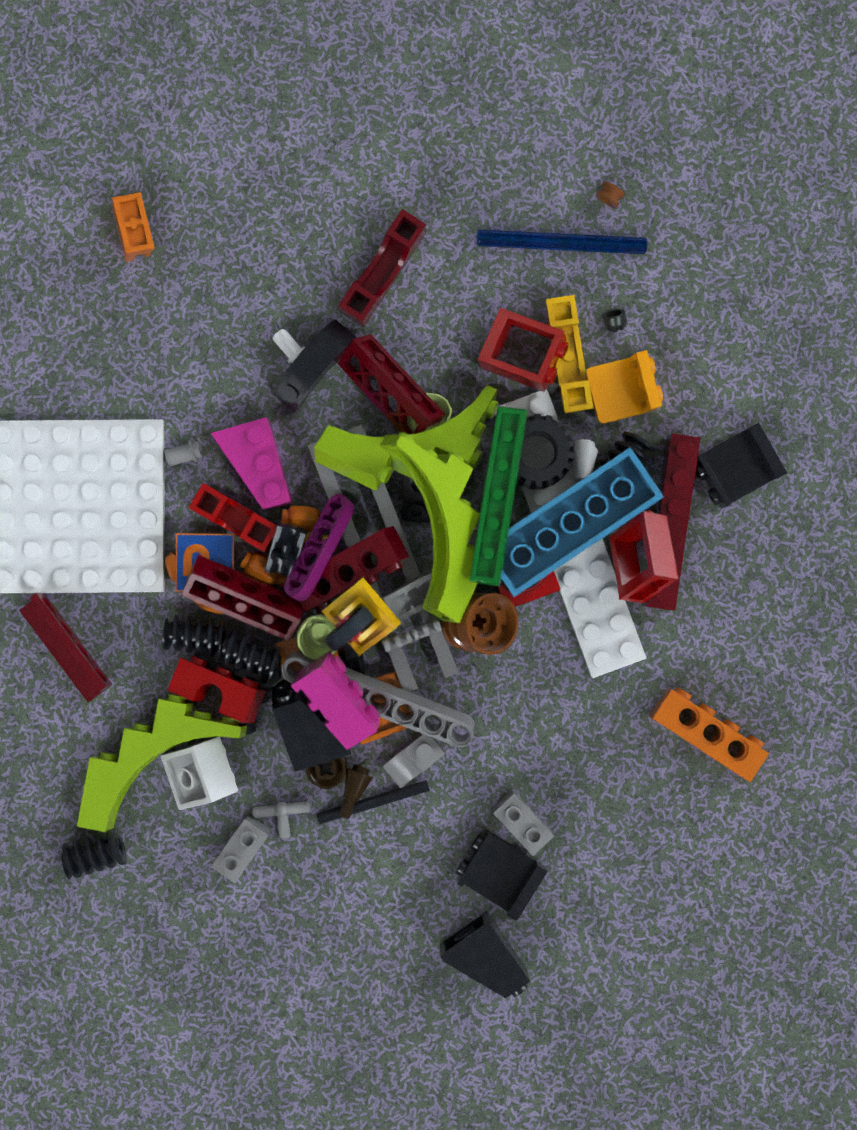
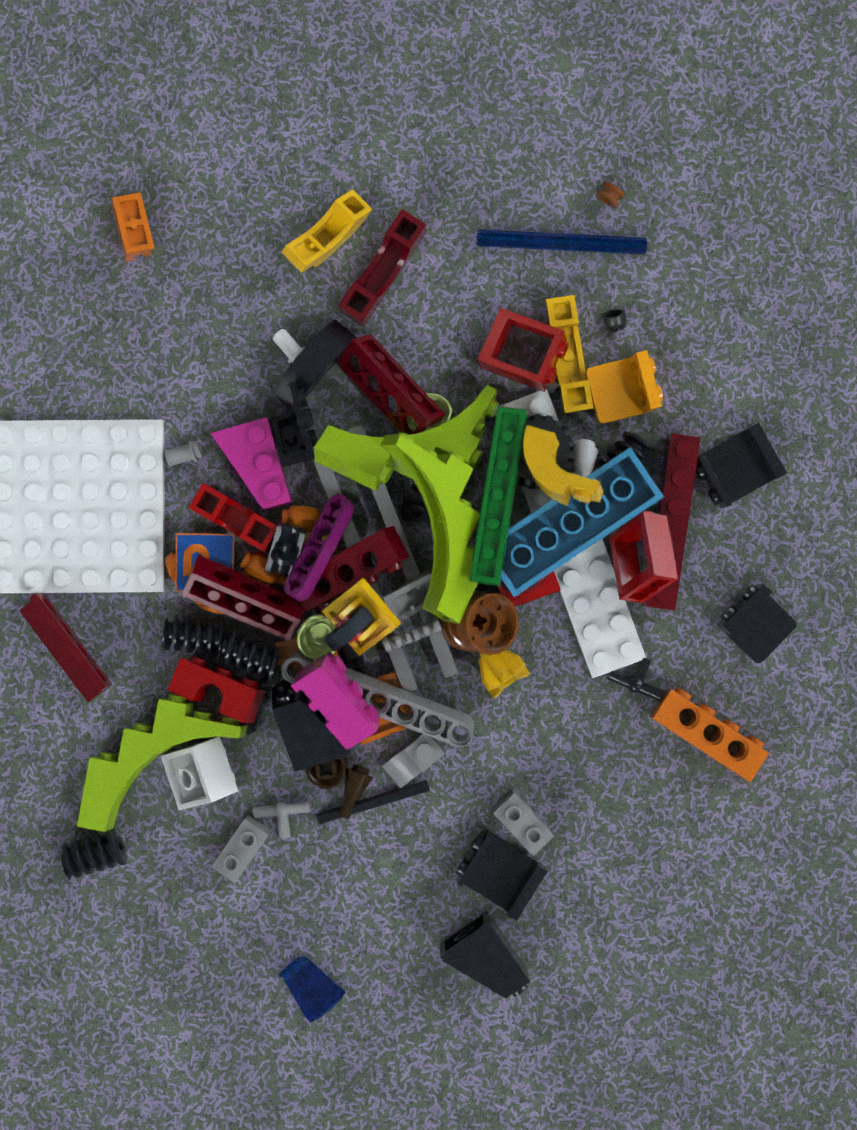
(293, 433): none -> black bracket
(311, 988): none -> clear blue piece
(328, 233): none -> yellow arch
(501, 671): none -> yellow brick
(540, 455): none -> yellow arch
(635, 683): none -> black piece
(757, 623): none -> black bracket

